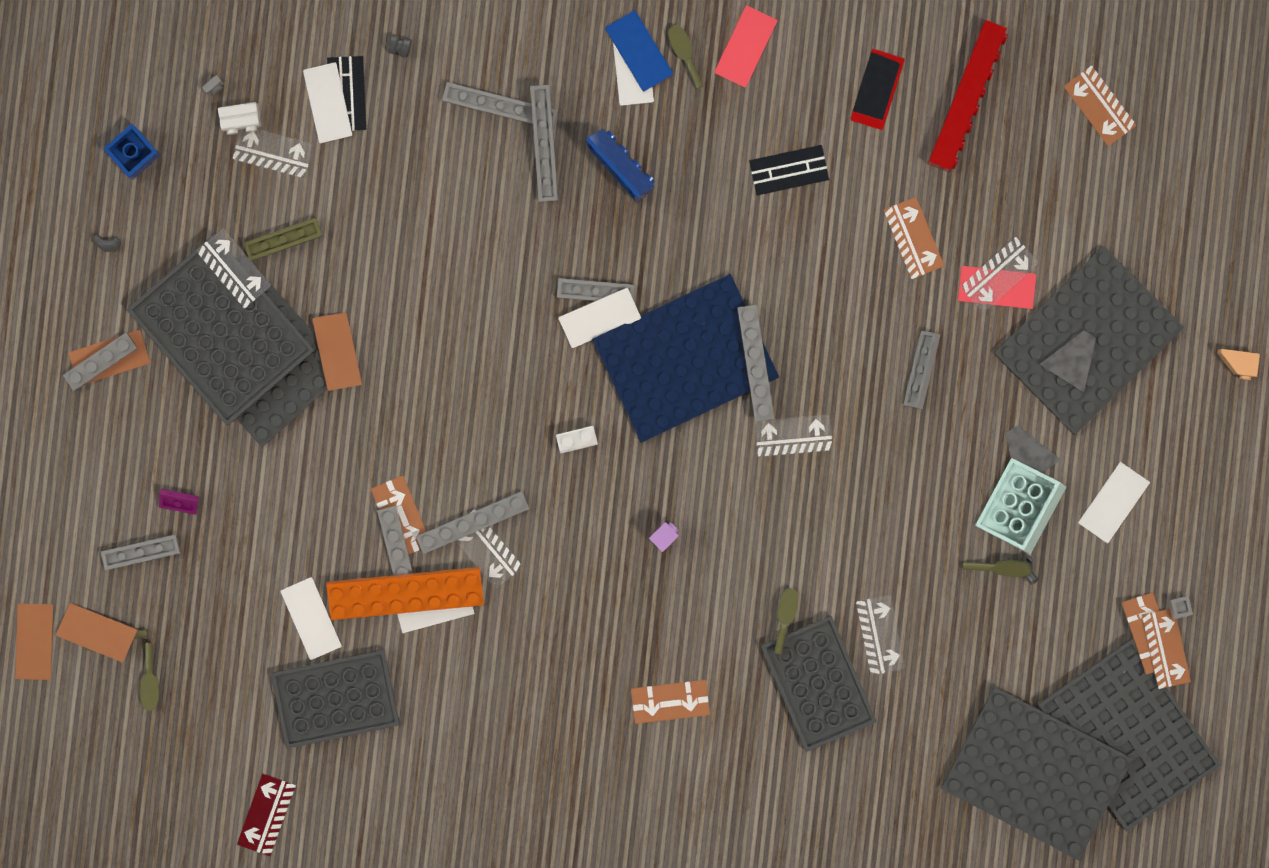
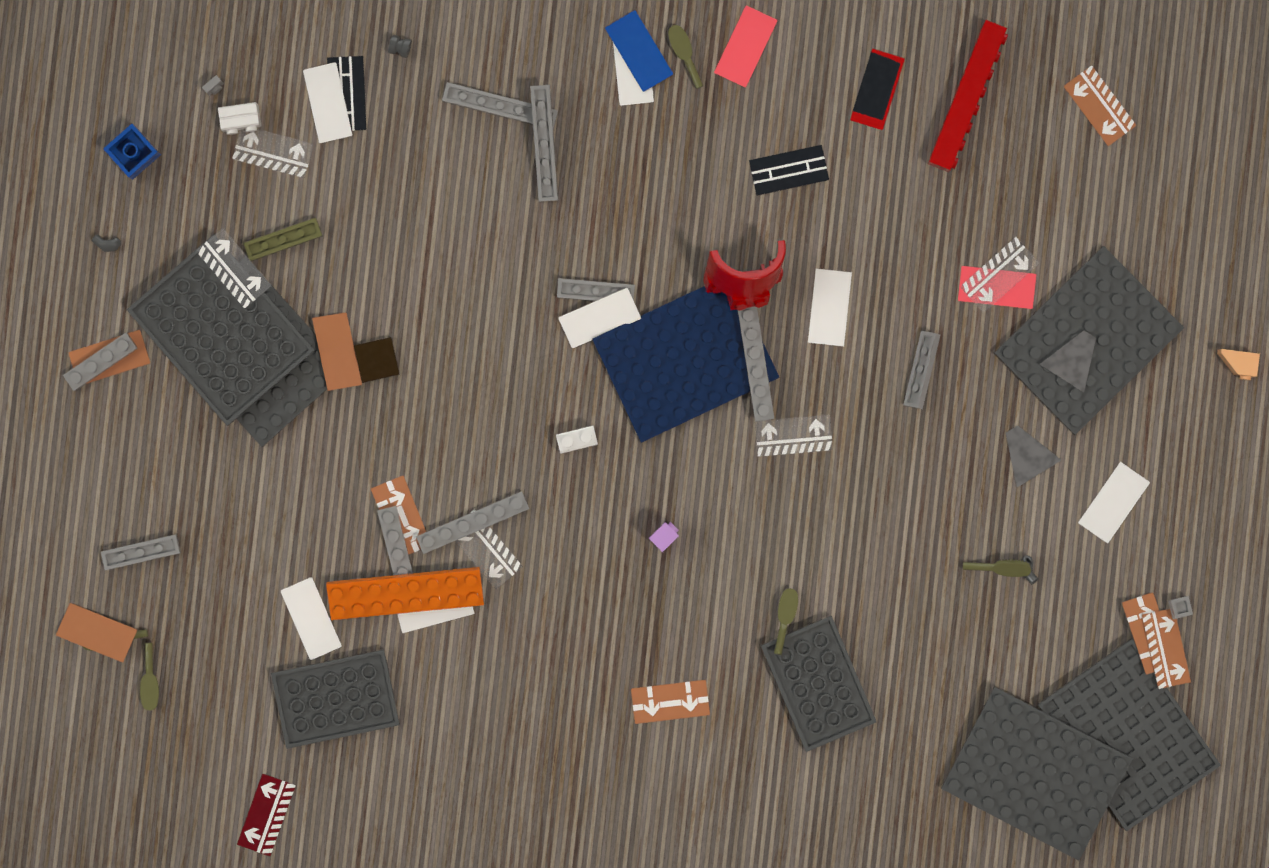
(34, 641): nougat sticker -> none
(178, 501): magenta plate -> none
(376, 360): none -> dark brown tile
(620, 165): blue slope -> none
(747, 287): none -> red piece
(829, 307): none -> white sticker
(880, 635): clear sticker -> none
(913, 237): nougat sticker -> none
(1021, 506): light aqua slope -> none

